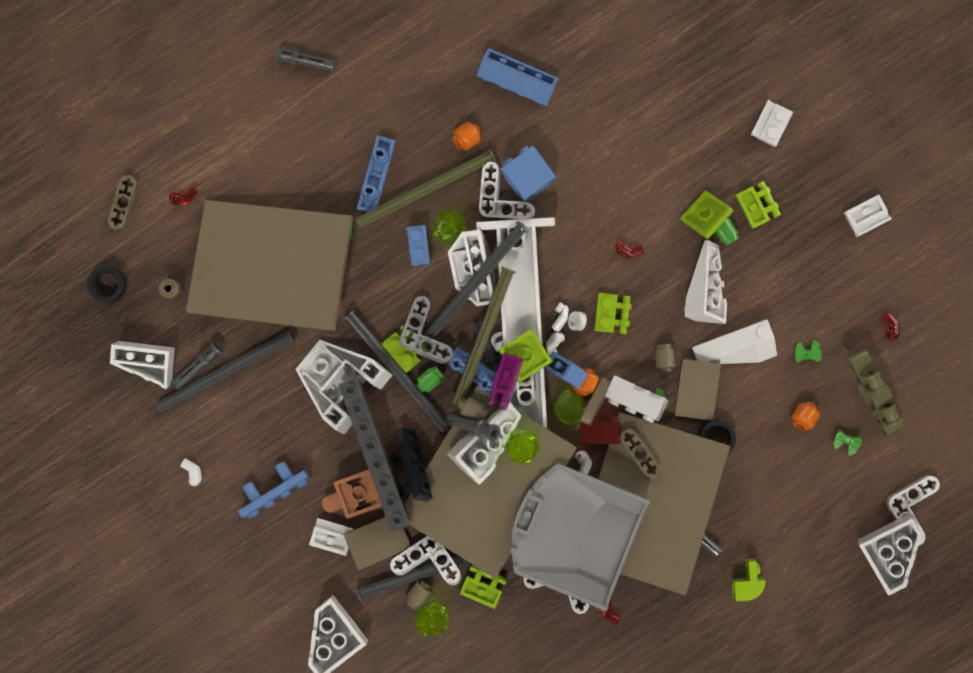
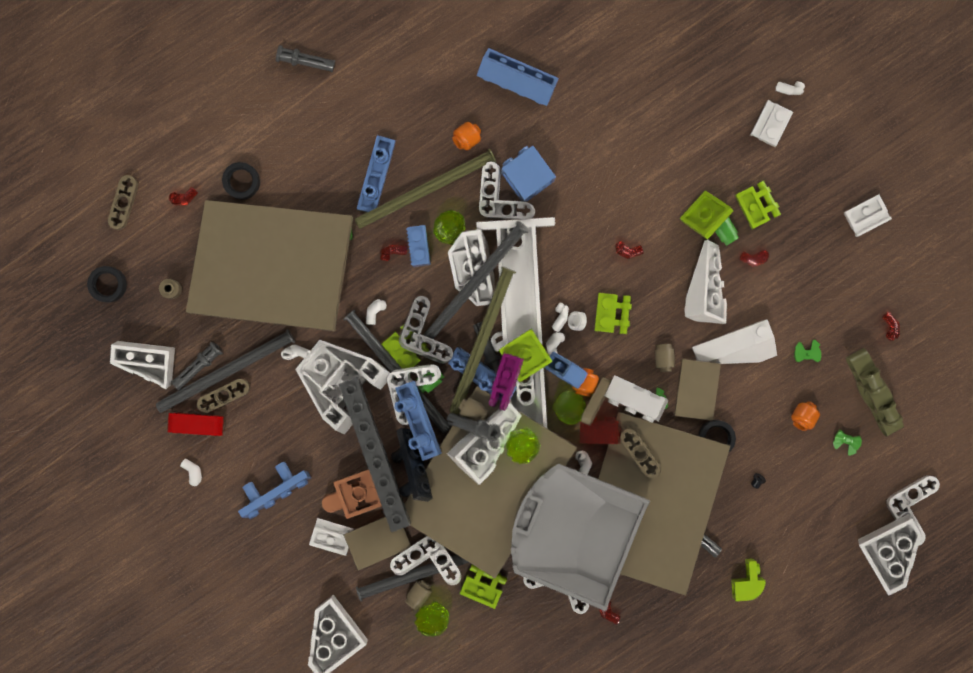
(195, 424): none -> red beam
(208, 397): none -> dark tan beam
(240, 166): none -> black tyre
(295, 351): none -> white arm
(373, 309): none -> white arm
(392, 249): none -> clear red arm
(399, 373): none -> white beam
(418, 420): none -> medium blue plate
(756, 259): none -> clear red arm
(757, 481): none -> black piece
(789, 89): none -> white arm

